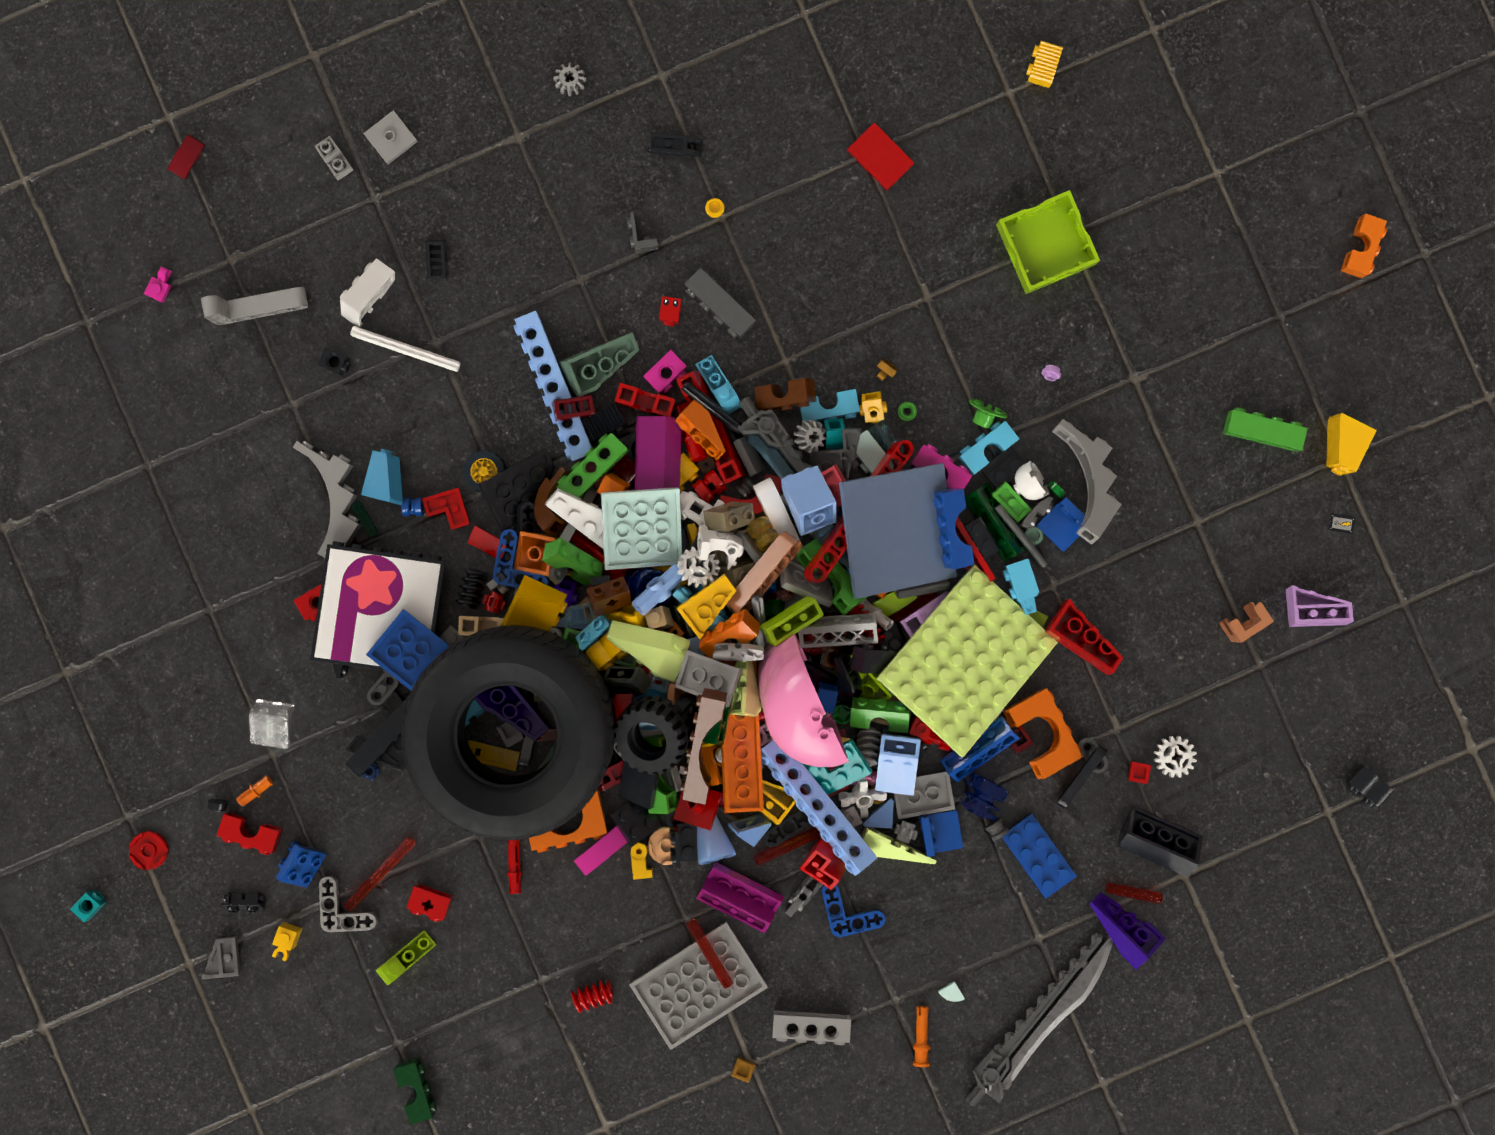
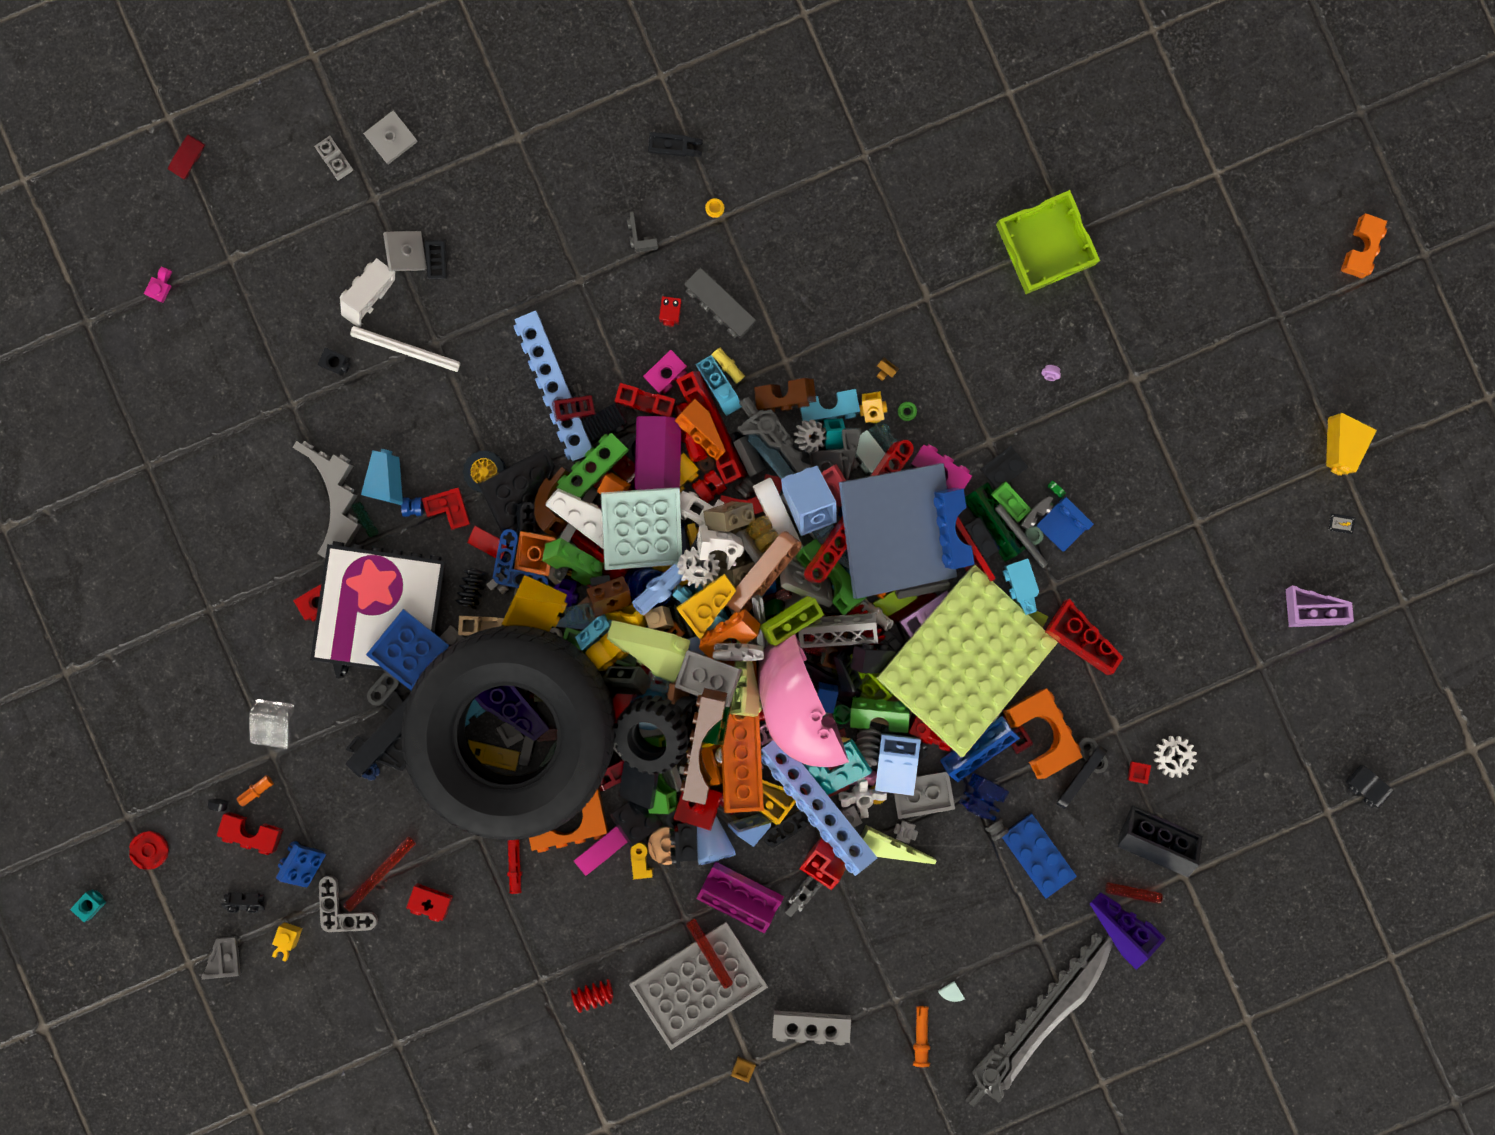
(226, 312): light grey beam -> none
(405, 251): none -> light grey plate
(405, 957): lime slope -> none
(412, 1074): dark green arch -> none
(494, 602): red gear -> none
(566, 72): light grey gear -> none
(592, 367): sand green wedge -> none
(711, 406): black axle -> none
(728, 365): none -> light yellow pin
(787, 846): clear red axle -> none
(841, 918): blue beam -> none
(880, 156): red tile -> none
(882, 816): medium blue slope -> none
(940, 832): blue bracket -> none
(985, 415): bright green wheel -> none
(1000, 435): medium azure arch -> none
(1030, 482): white cylinder -> none
(1044, 64): yellow brick -> none
(1091, 455): light grey arch -> none
(1258, 620): nougat panel -> none
(1265, 430): bright green brick -> none

